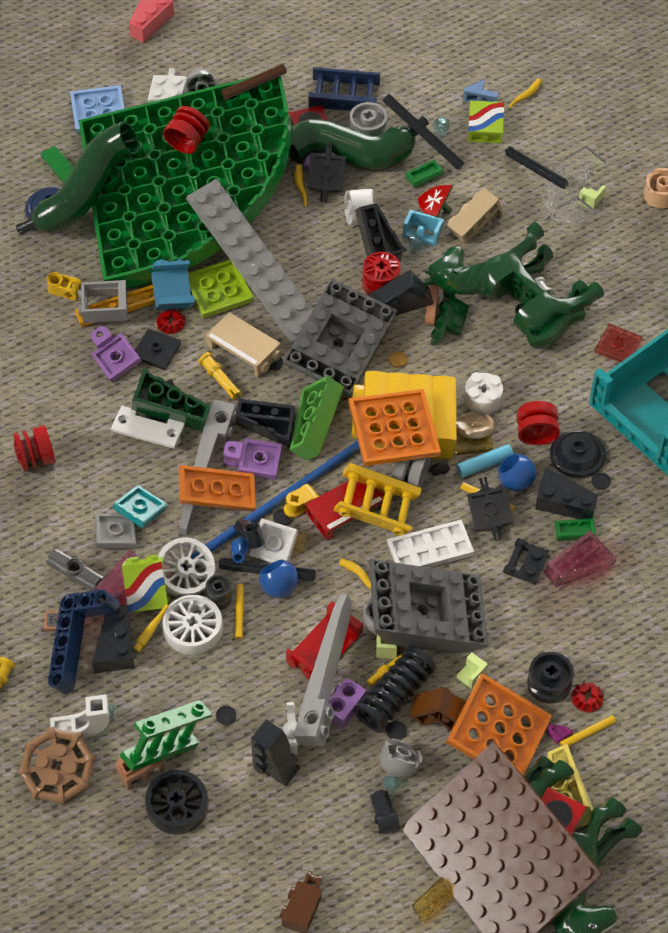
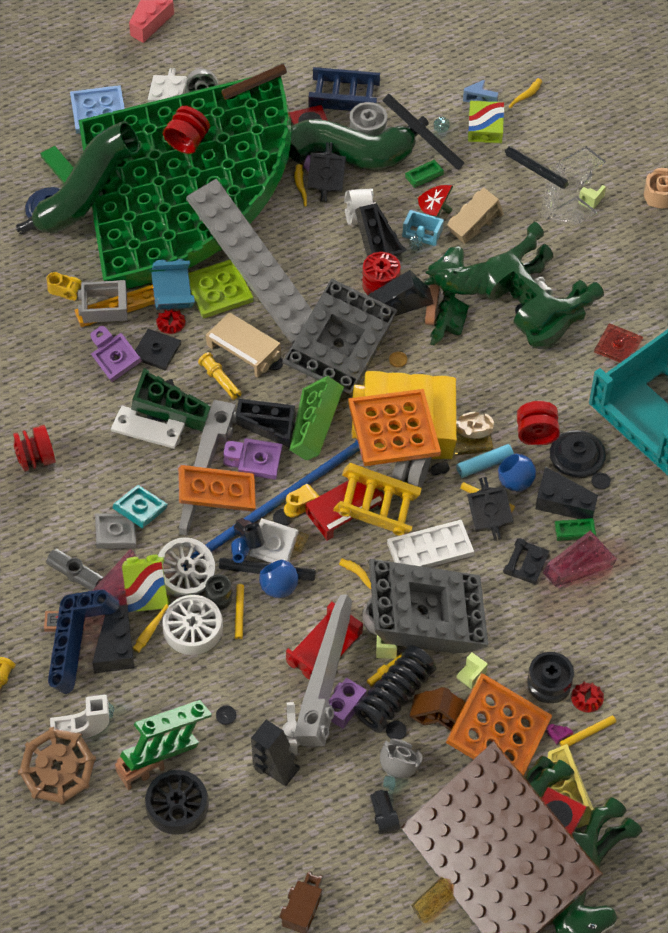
(483, 393): white brick -> none

